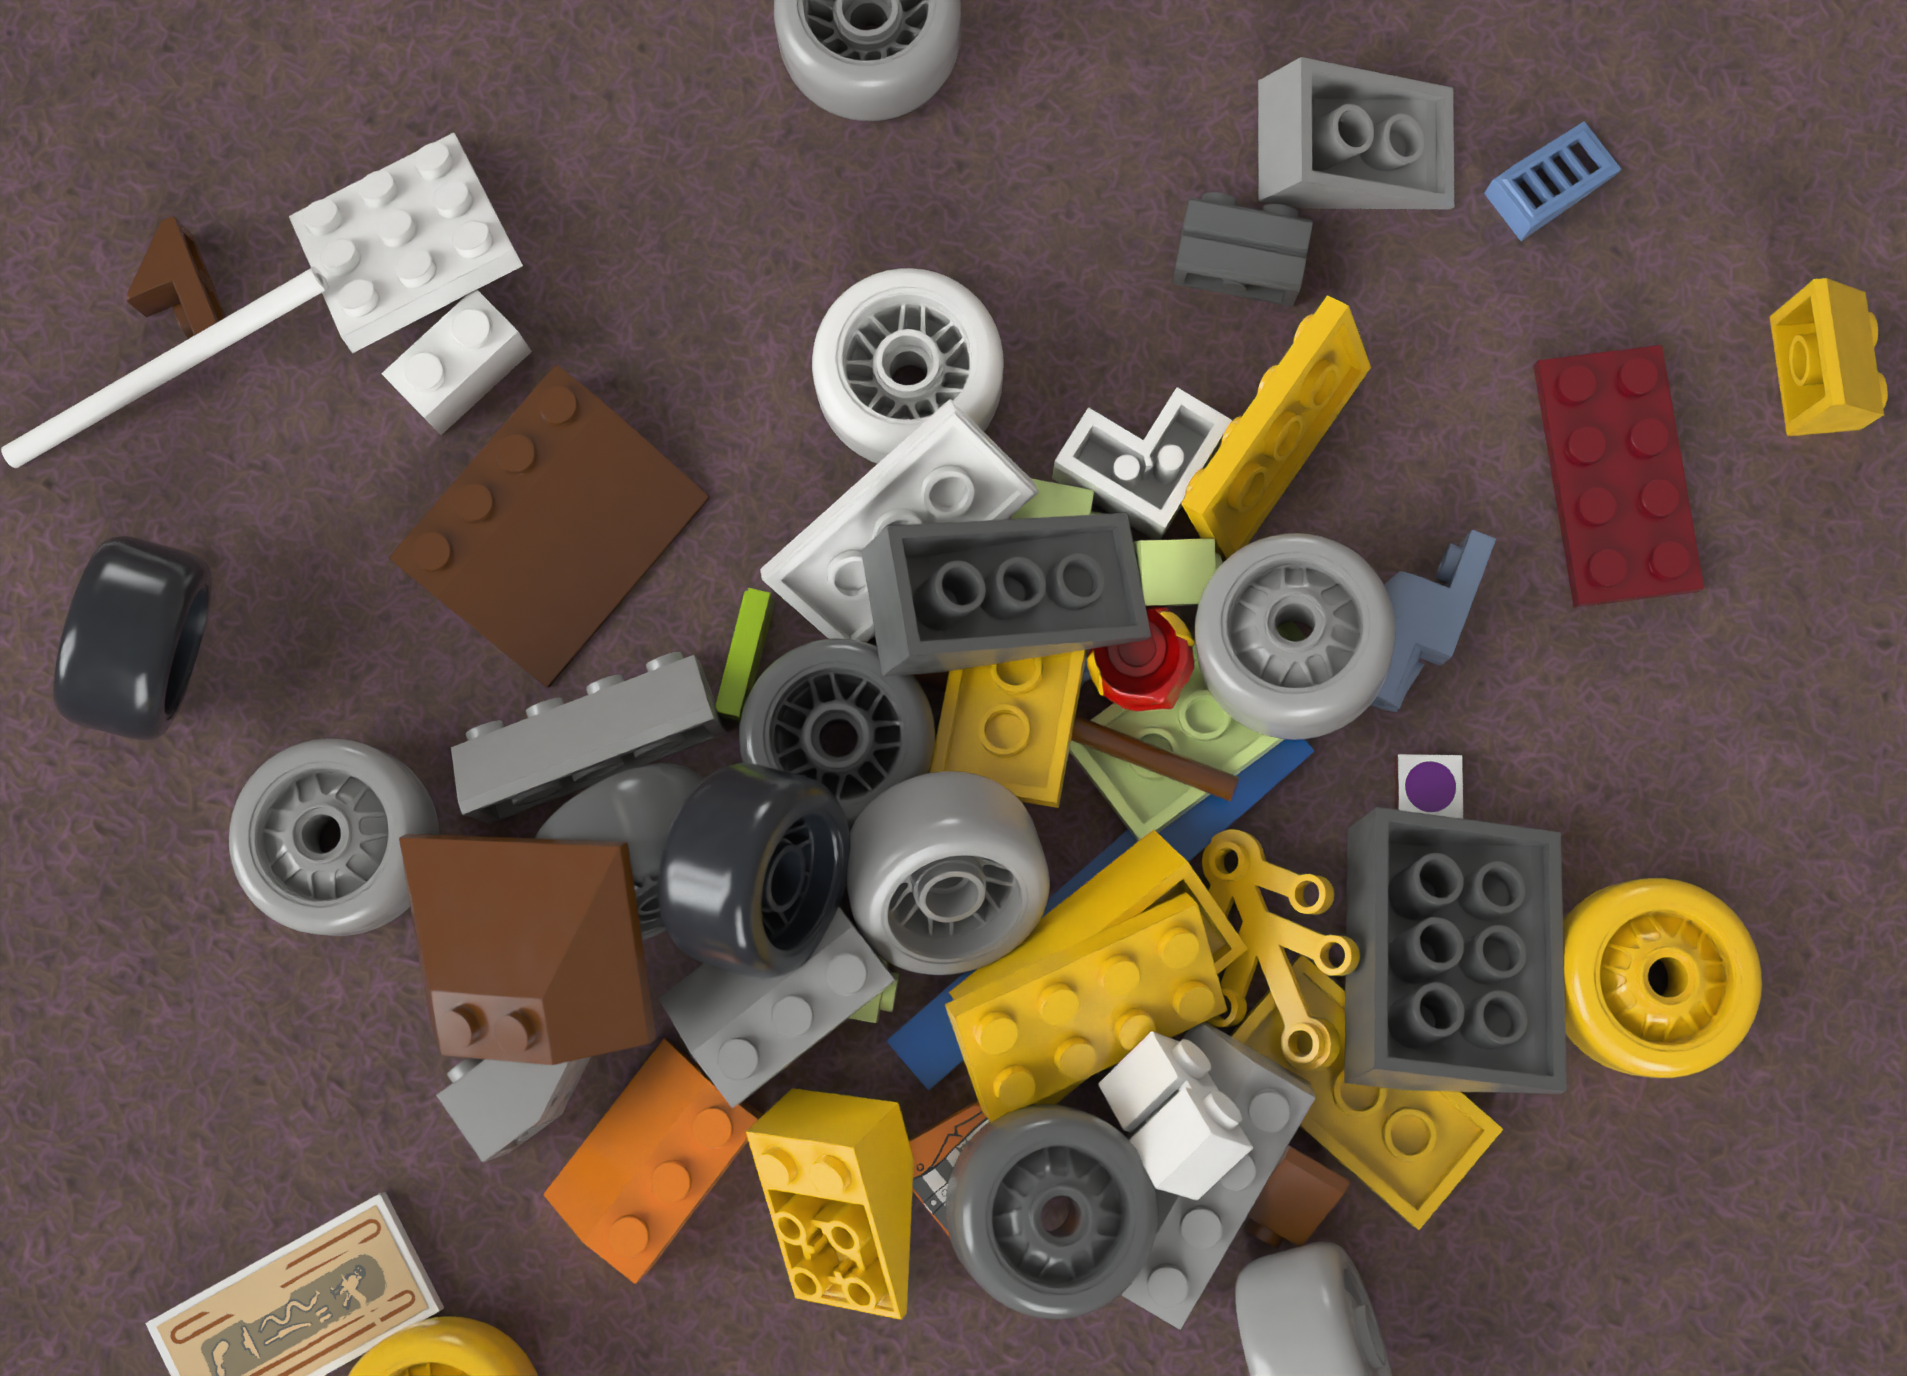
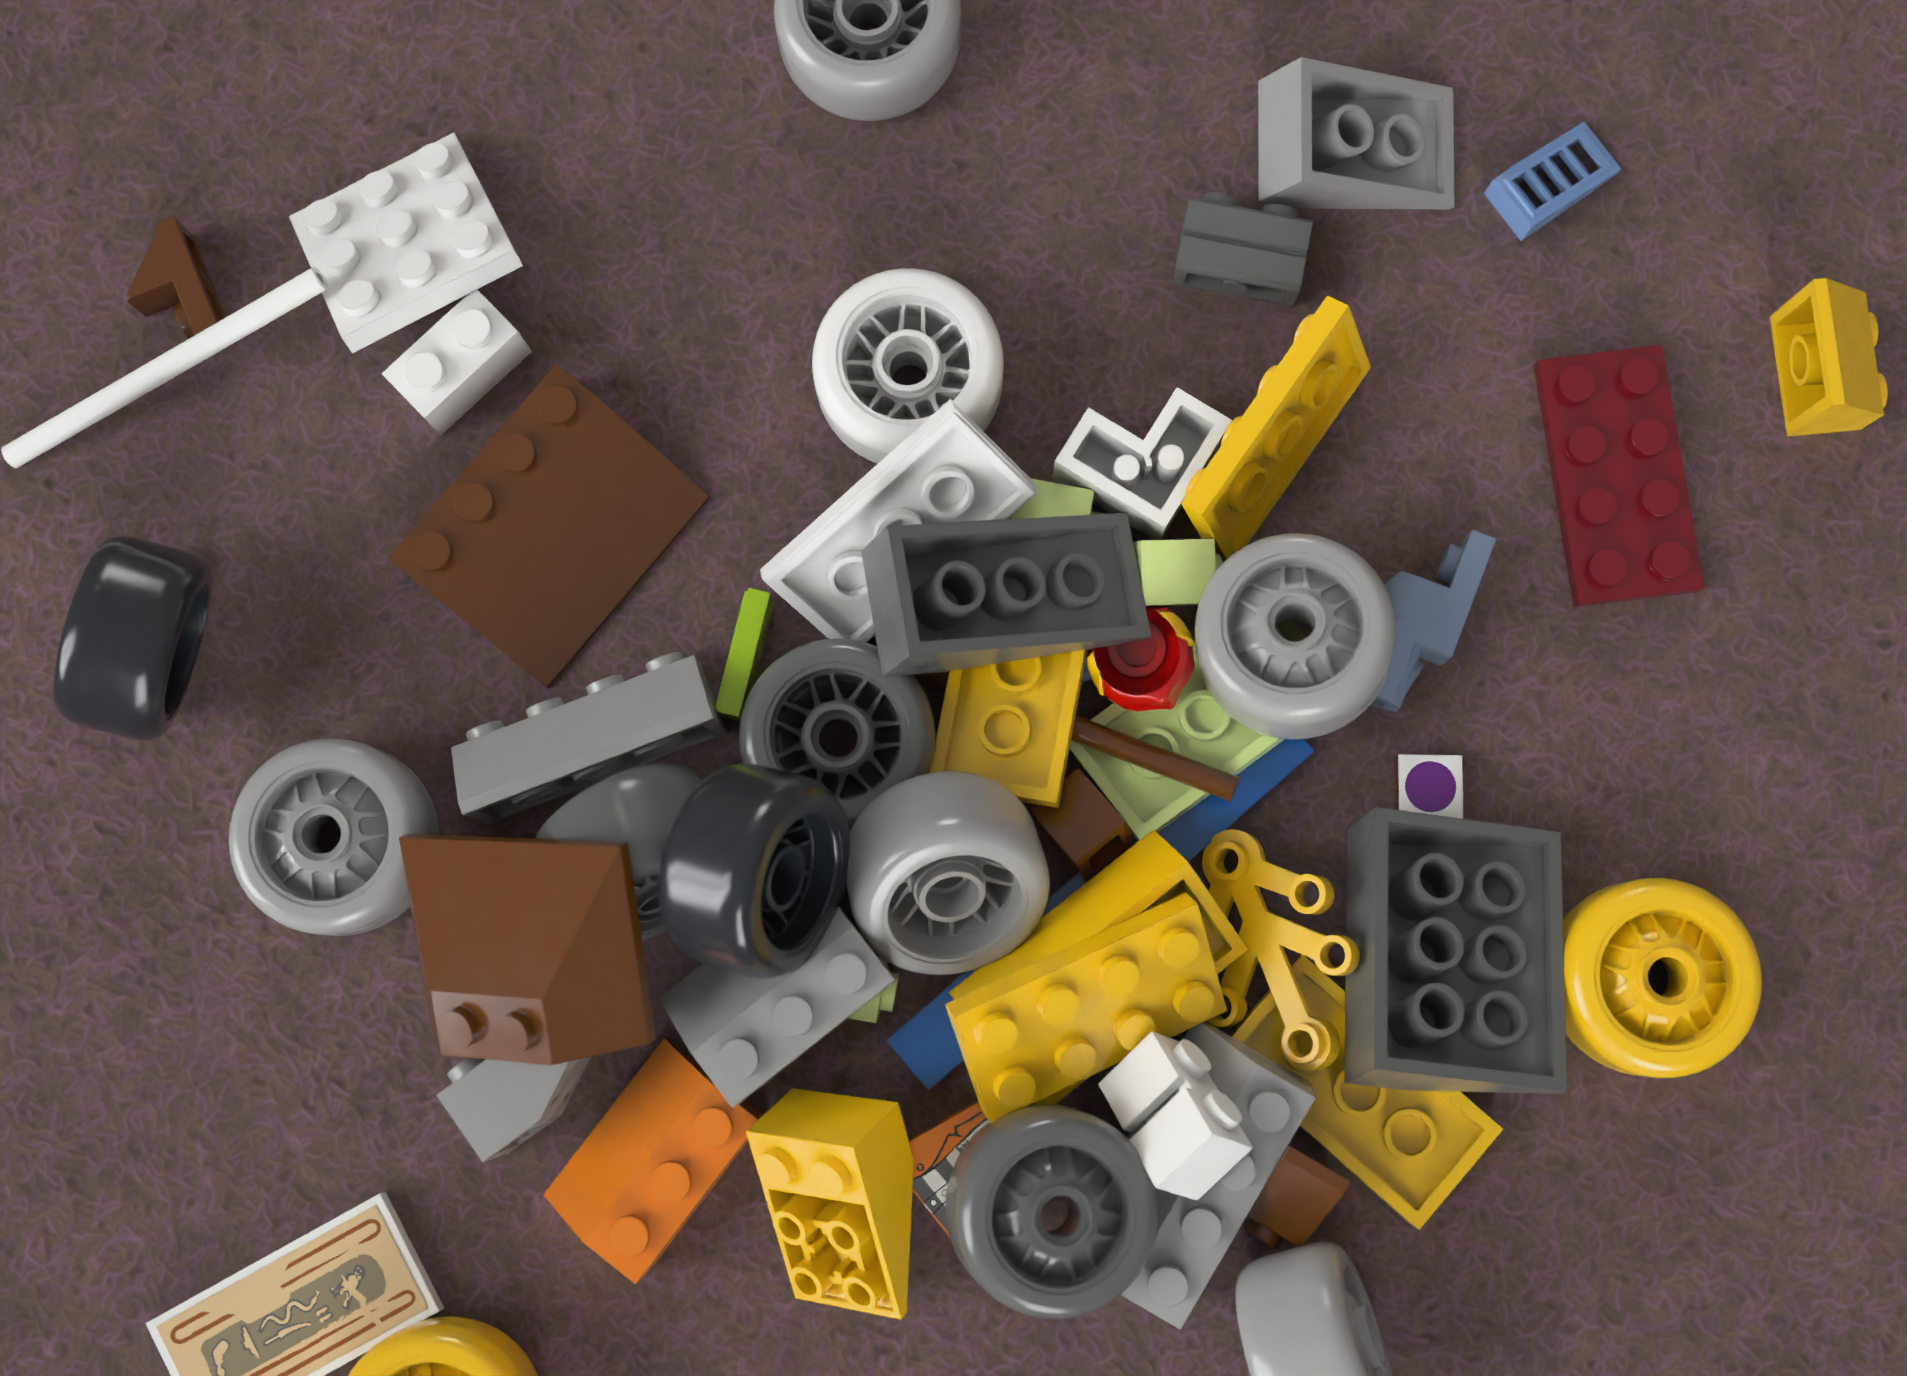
(1084, 827): none -> reddish brown brick

